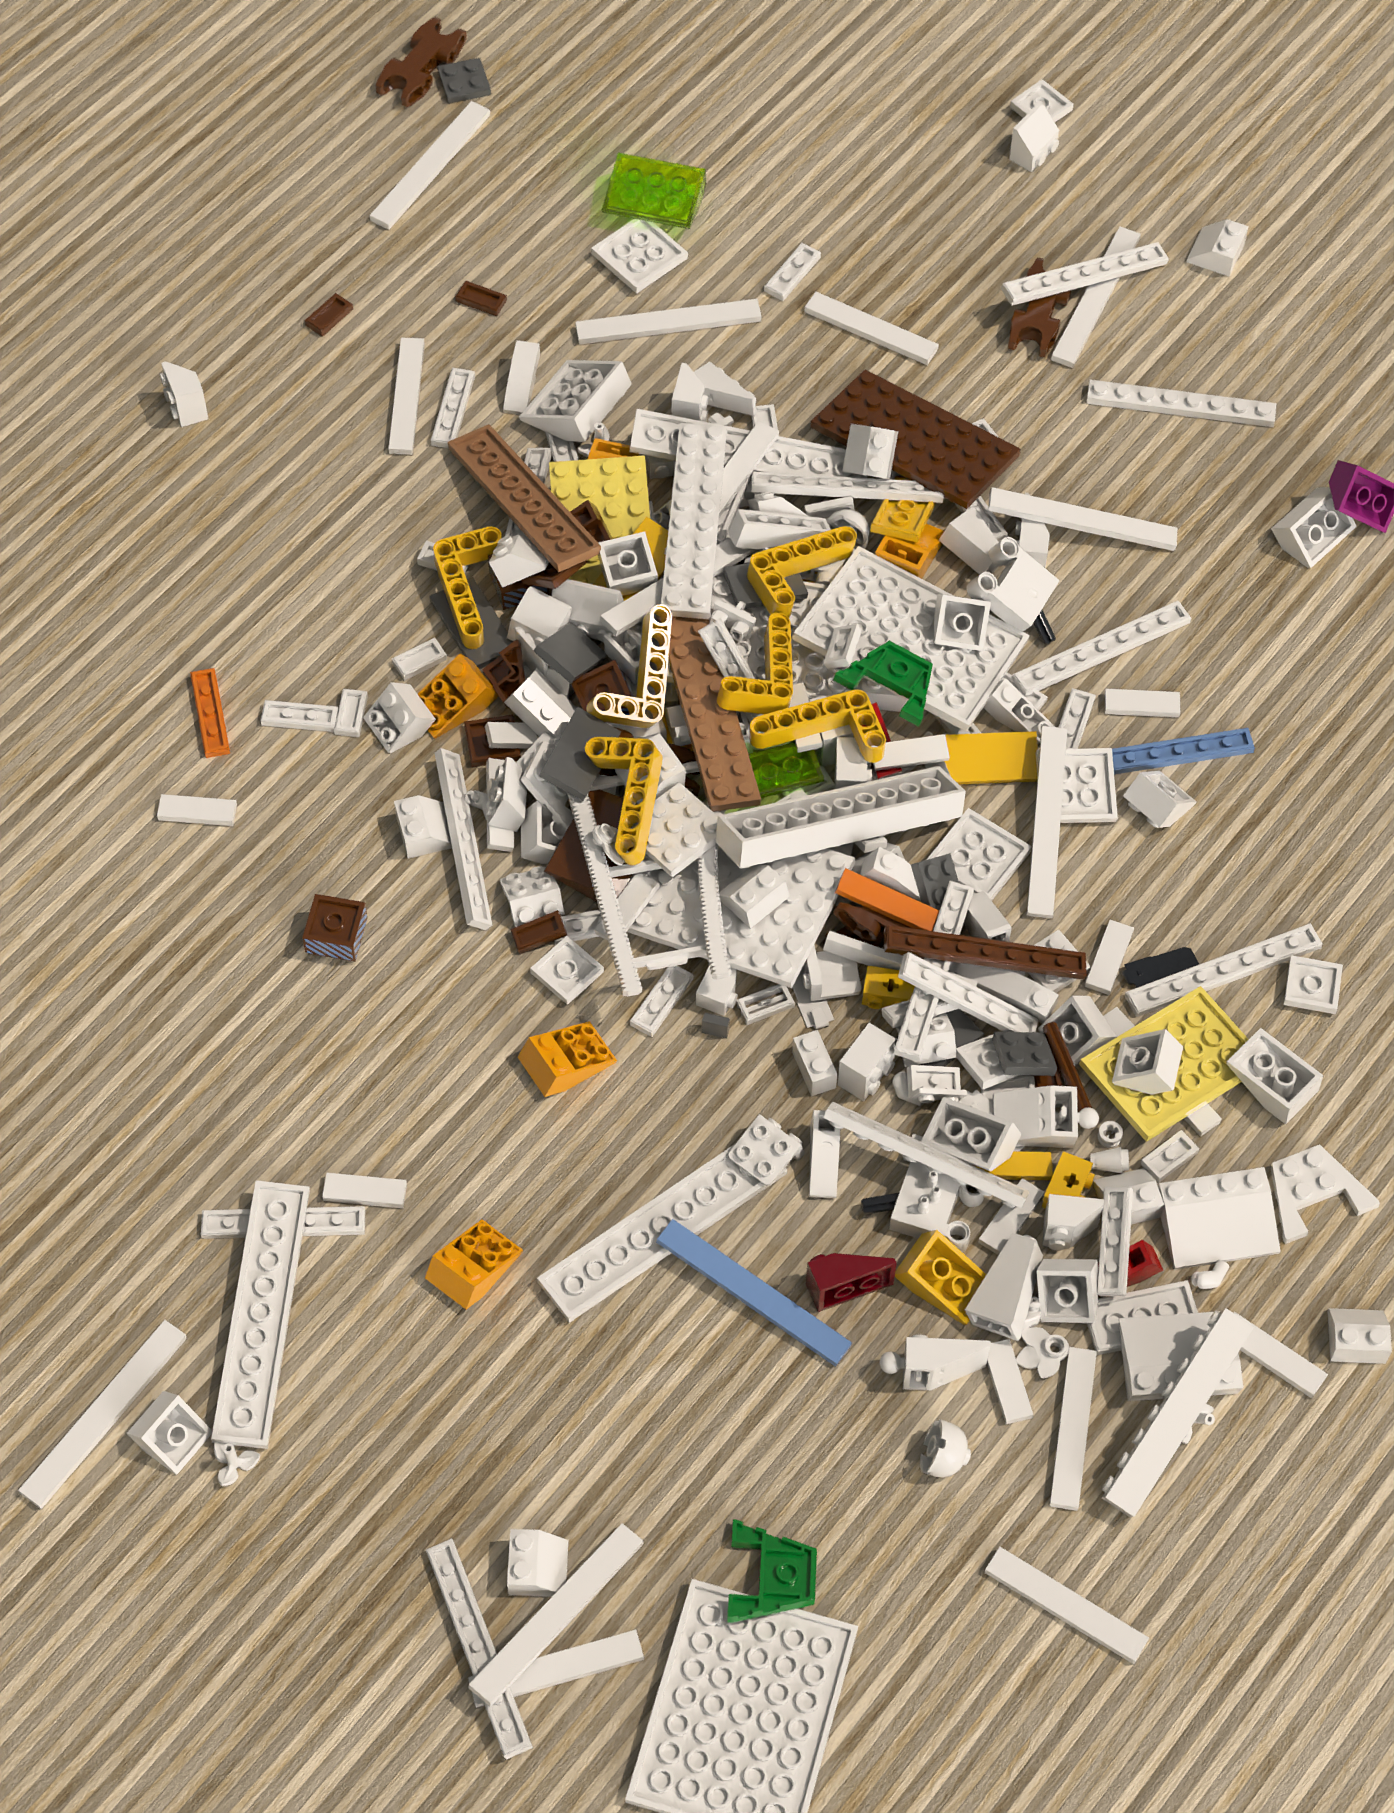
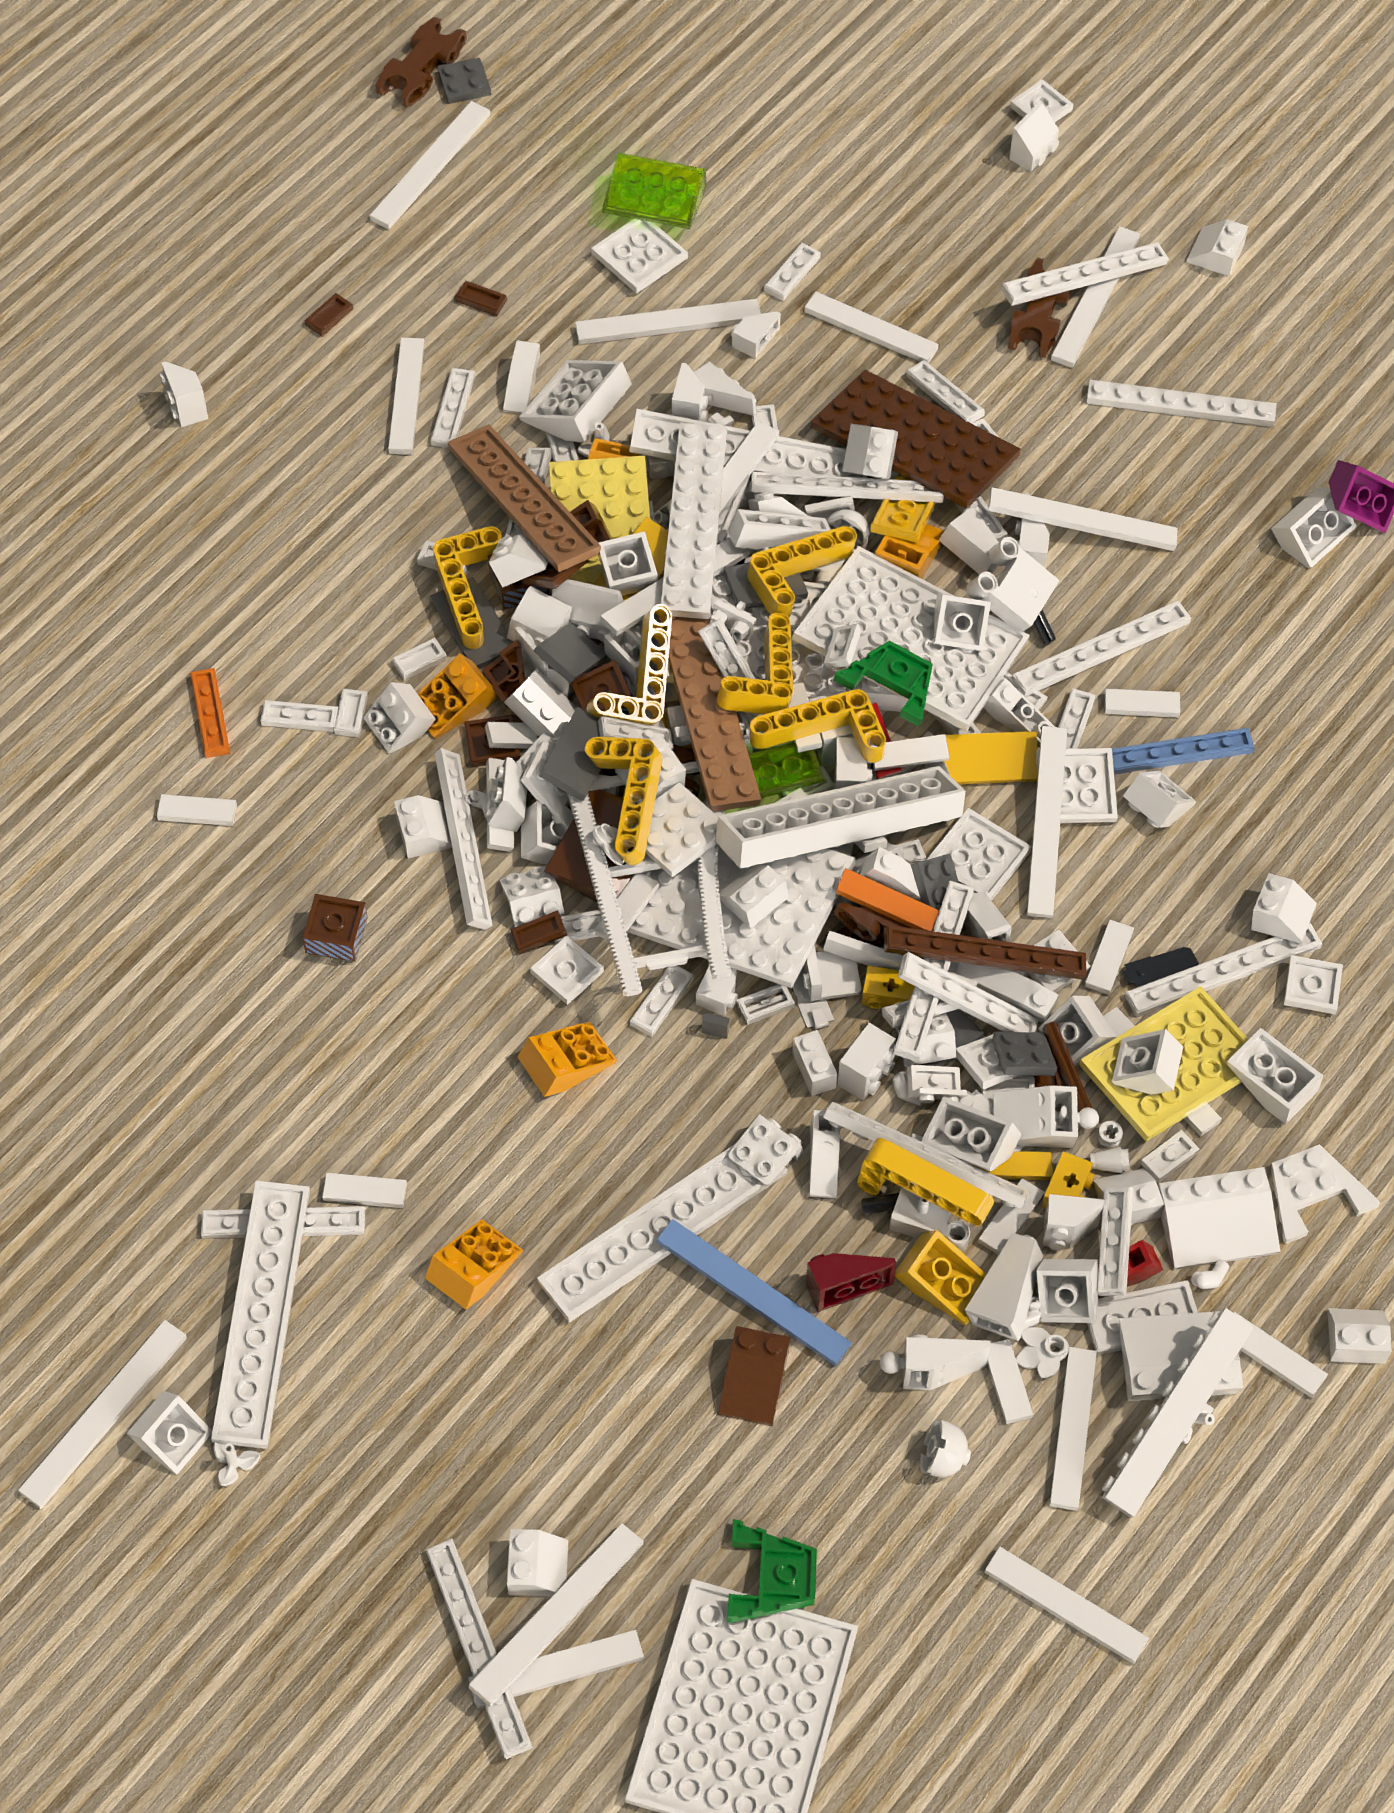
(626, 729): none -> white tile
(754, 1375): none -> reddish brown slope
(755, 332): none -> white slope
(912, 851): none -> white tile
(924, 1179): none -> yellow beam
(944, 392): none -> white tile
(1283, 909): none -> white slope

